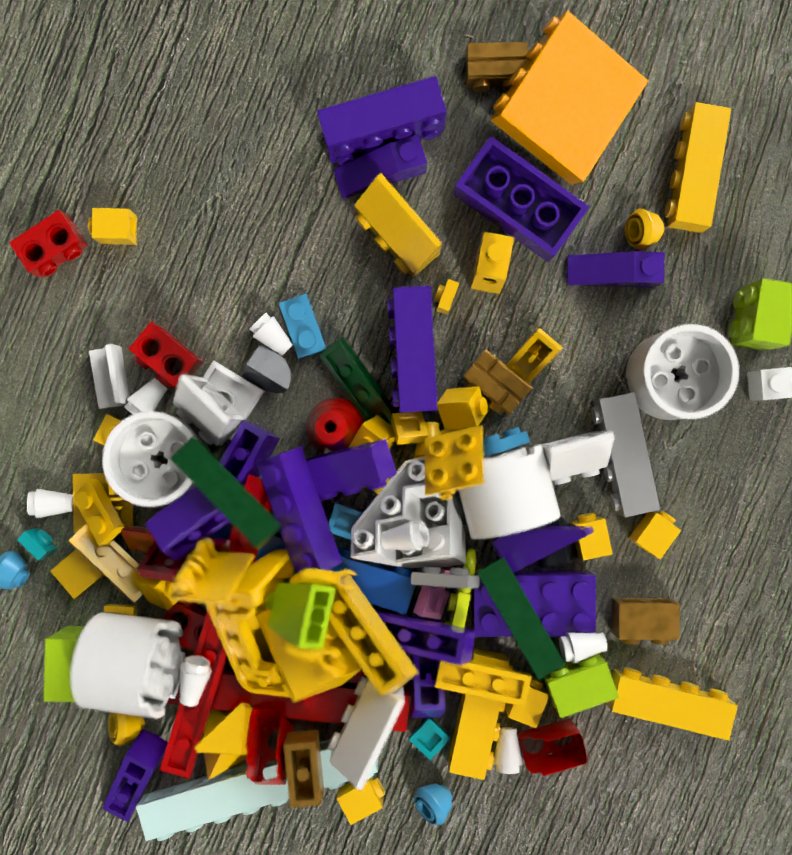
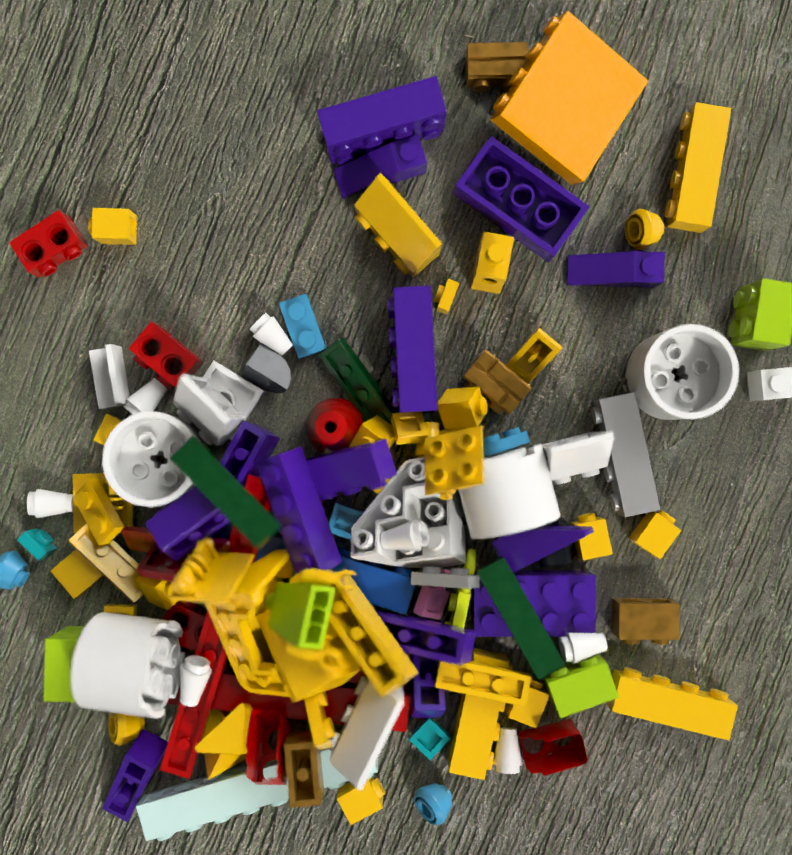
(321, 727): none -> yellow plate

